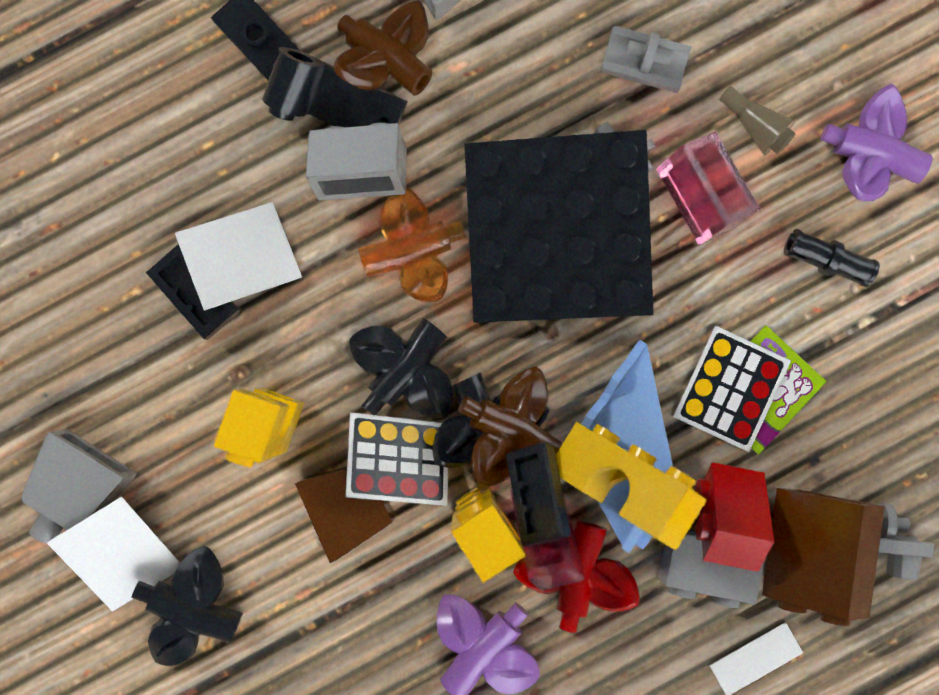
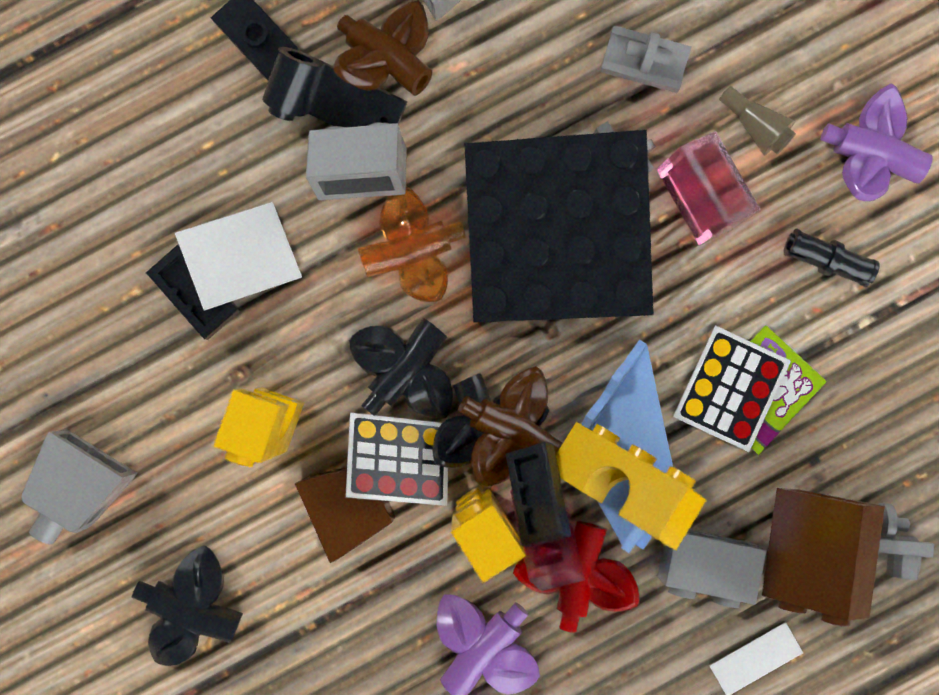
(114, 553): white sticker -> none
(735, 517): red brick -> none

